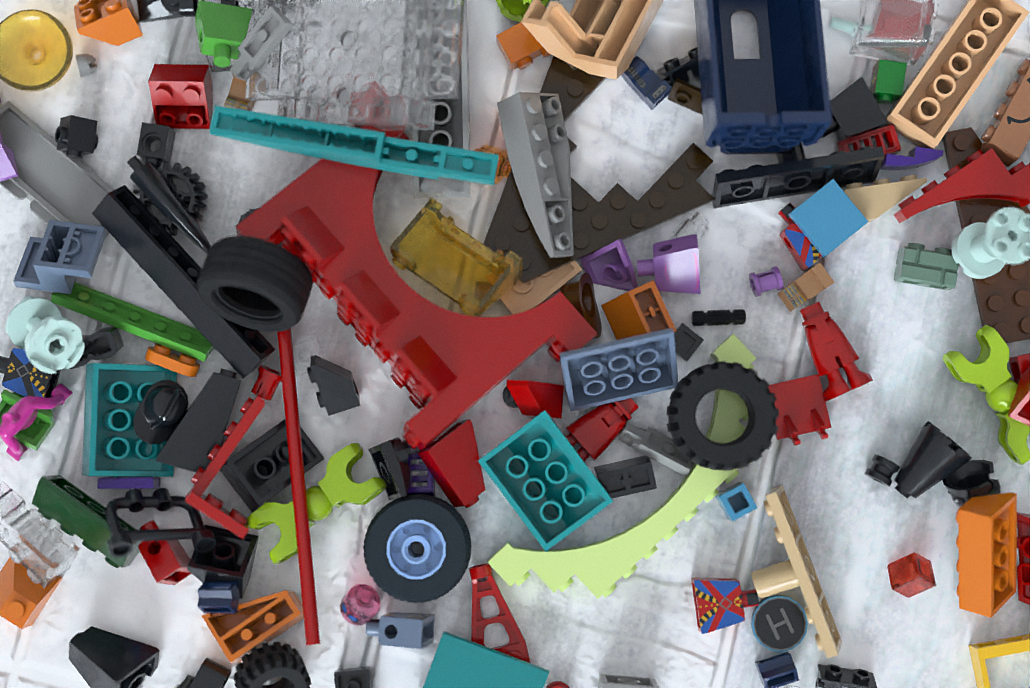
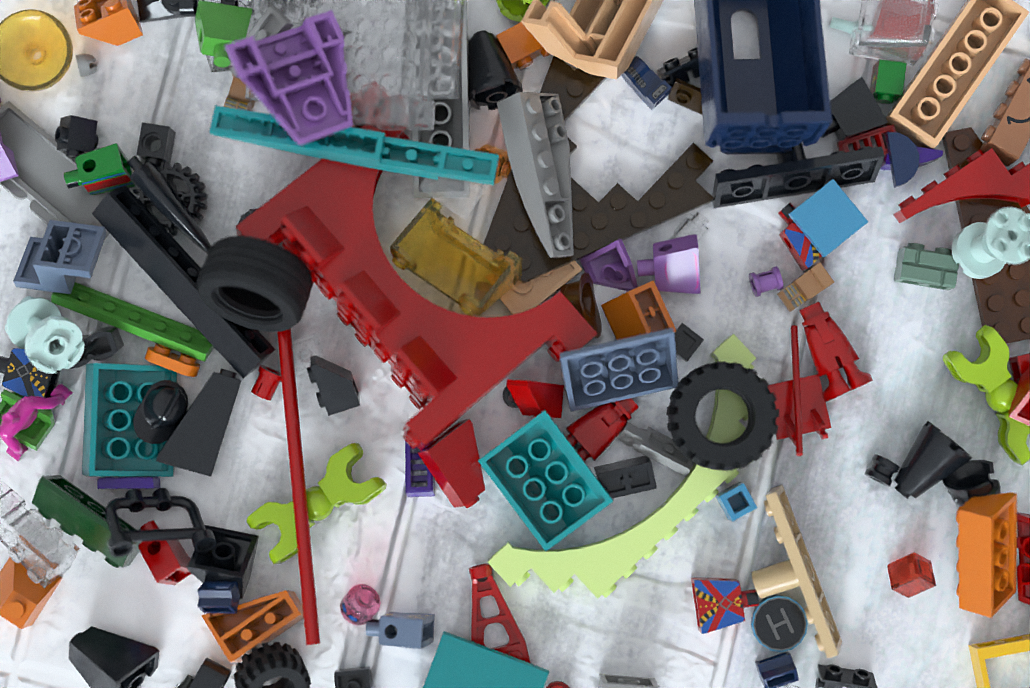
(101, 171): none -> green torso
(181, 95): red slope -> none
(210, 504): red bracket -> none
(264, 468): black slope -> none
(299, 76): none -> medium lavender wedge
(392, 466): black slope -> none
(413, 575): black wheel -> none
(489, 72): none -> black cone
(718, 317): black axle -> none
(796, 391): none -> red axle
(882, 195): tan slope -> none
(902, 158): none -> dark blue tile

